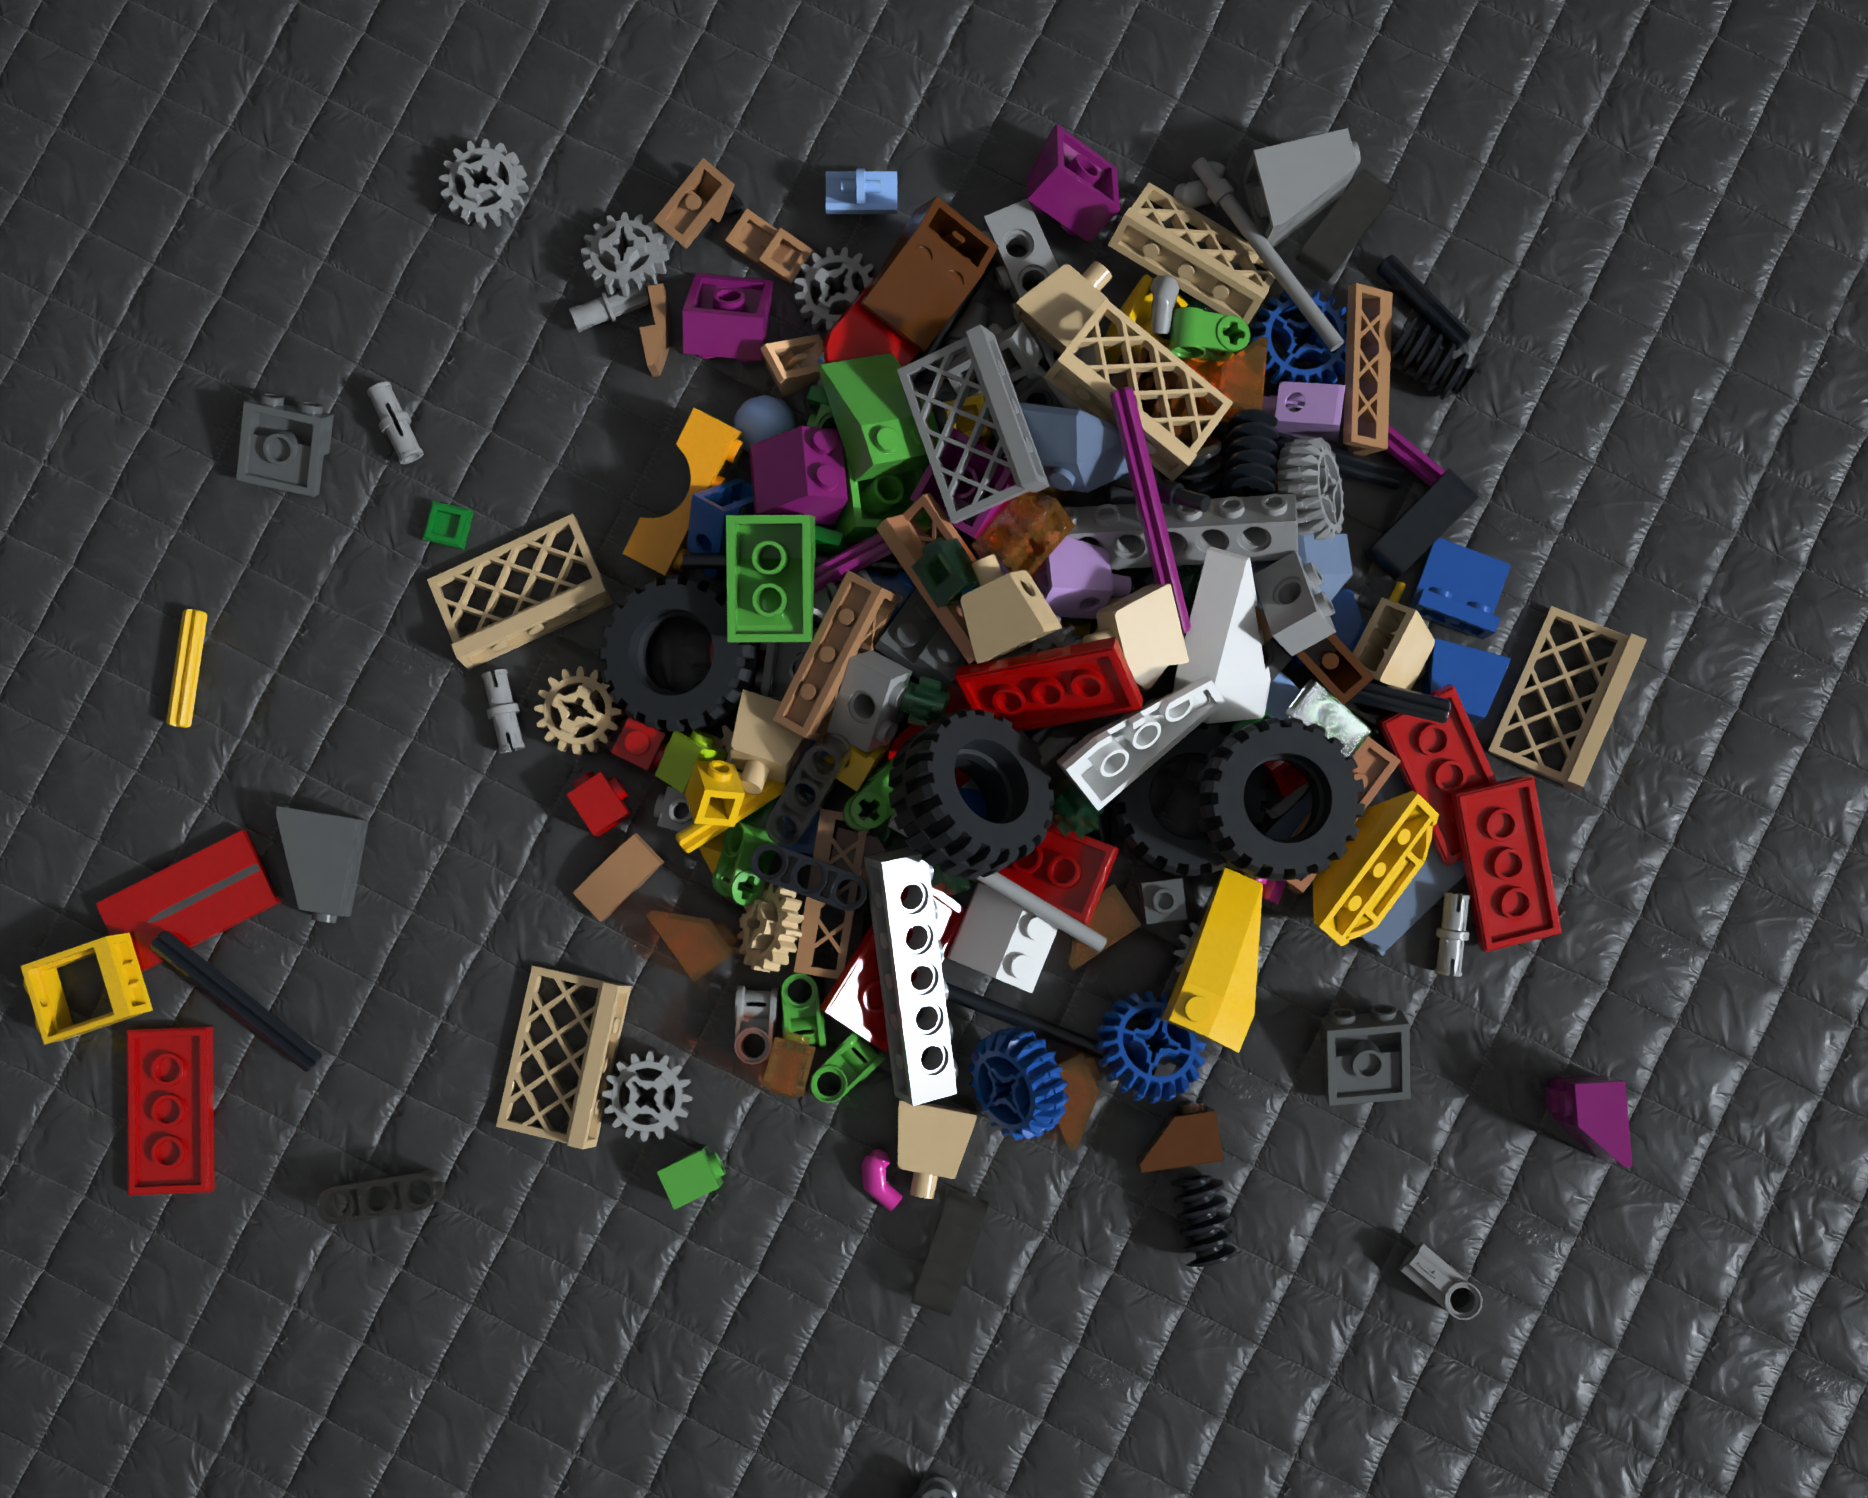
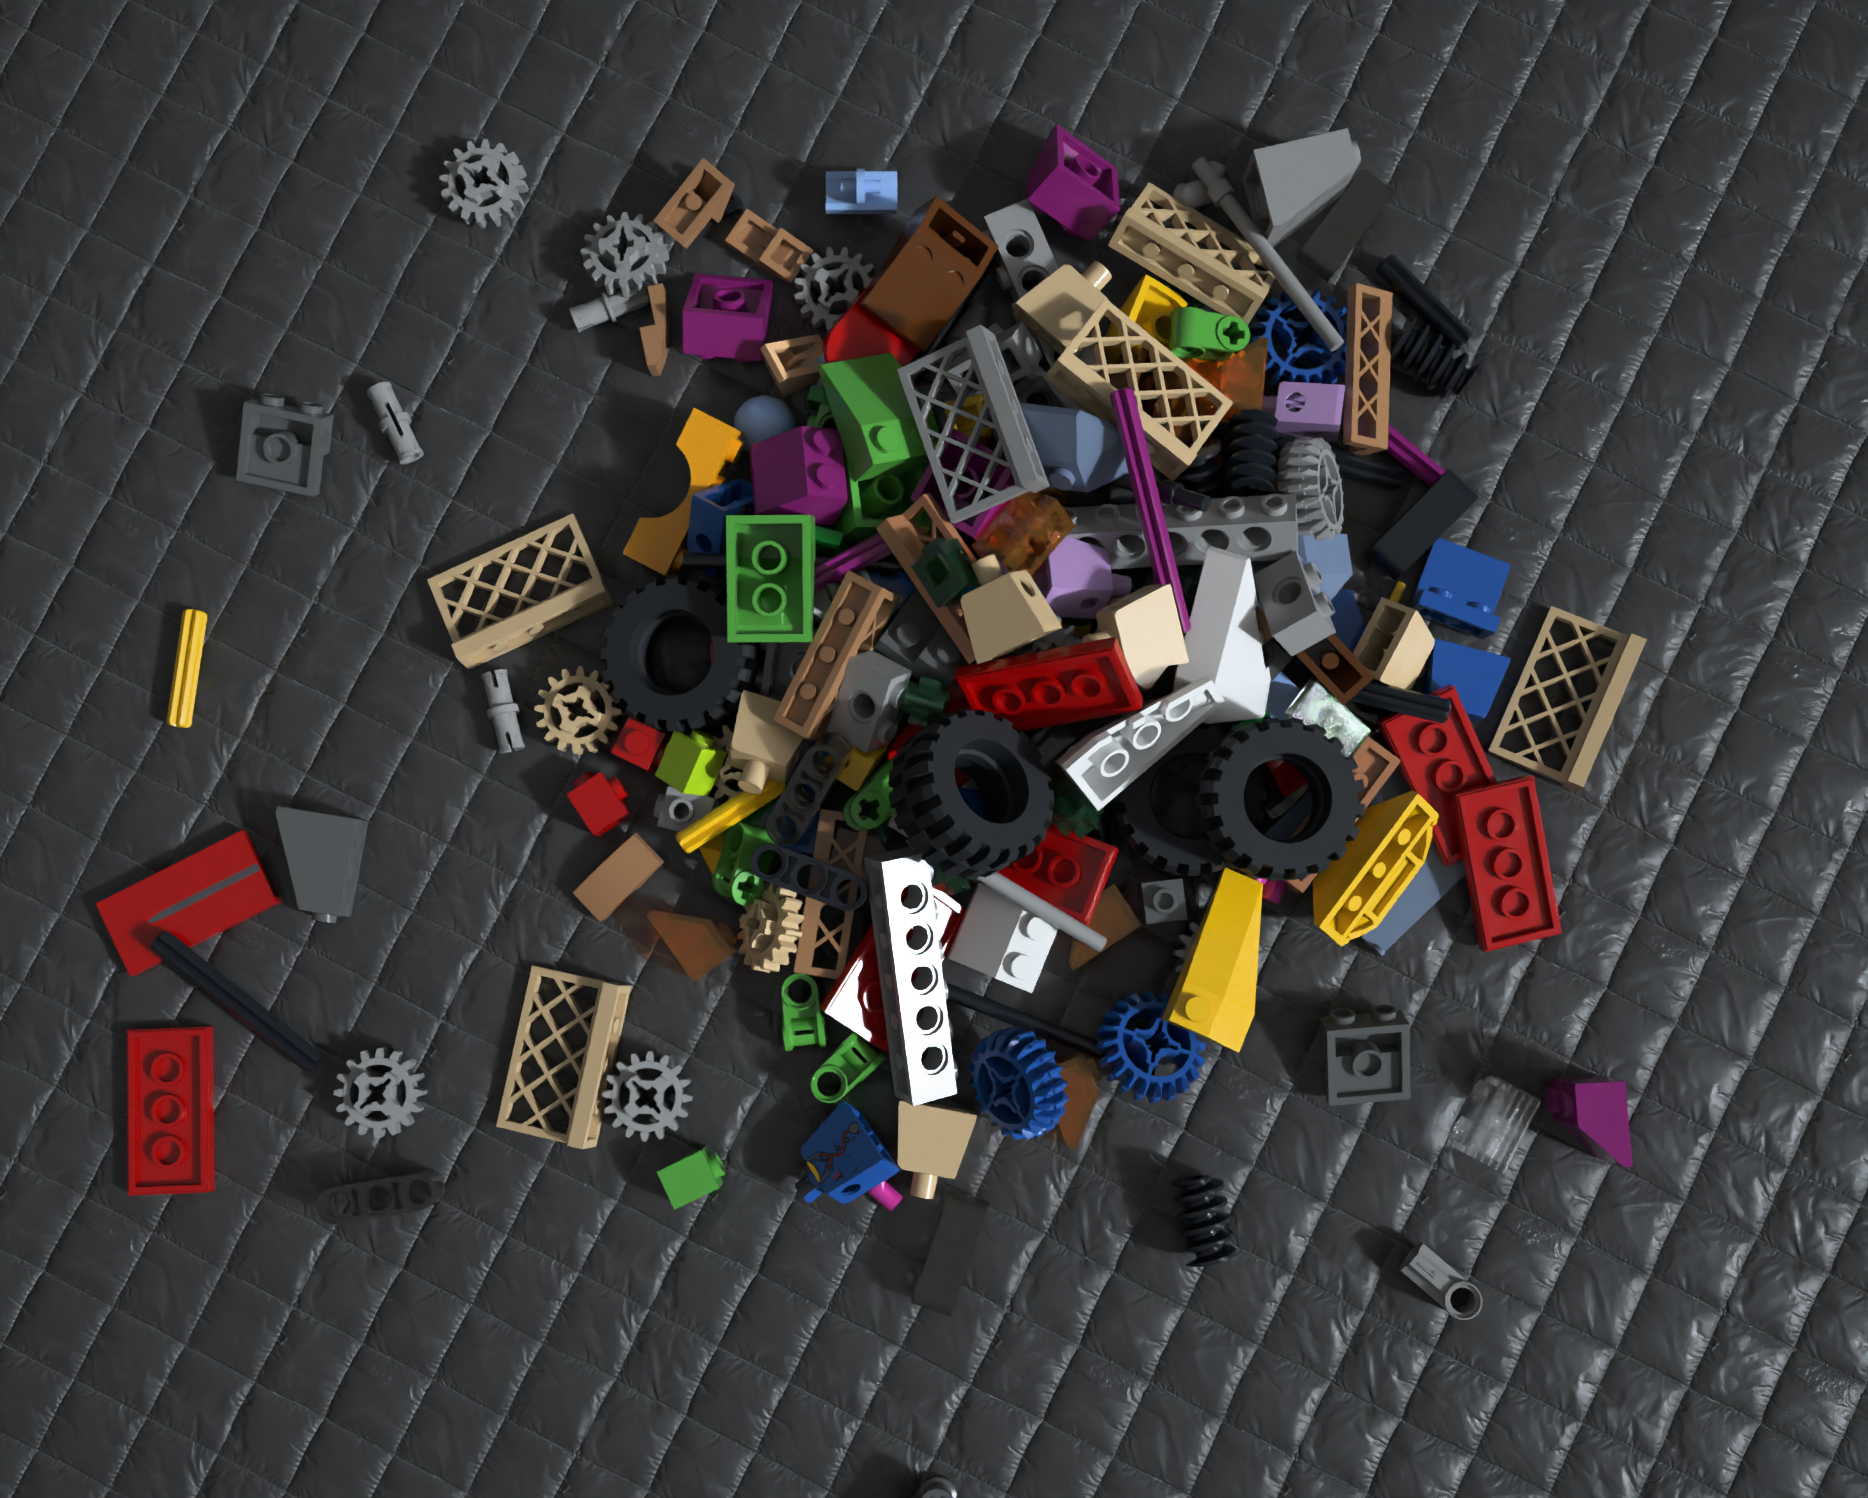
(121, 977): yellow window -> none
(393, 1102): none -> light grey gear
(448, 525): green tile -> none
(714, 793): yellow brick -> none
(755, 1020): light grey piece -> none
(789, 1066): clear orange slope -> none
(844, 1158): none -> blue torso
(1164, 292): light grey arm -> none
(1183, 1140): reddish brown slope -> none
(1452, 934): light grey pin -> none
(1494, 1122): none -> clear brick

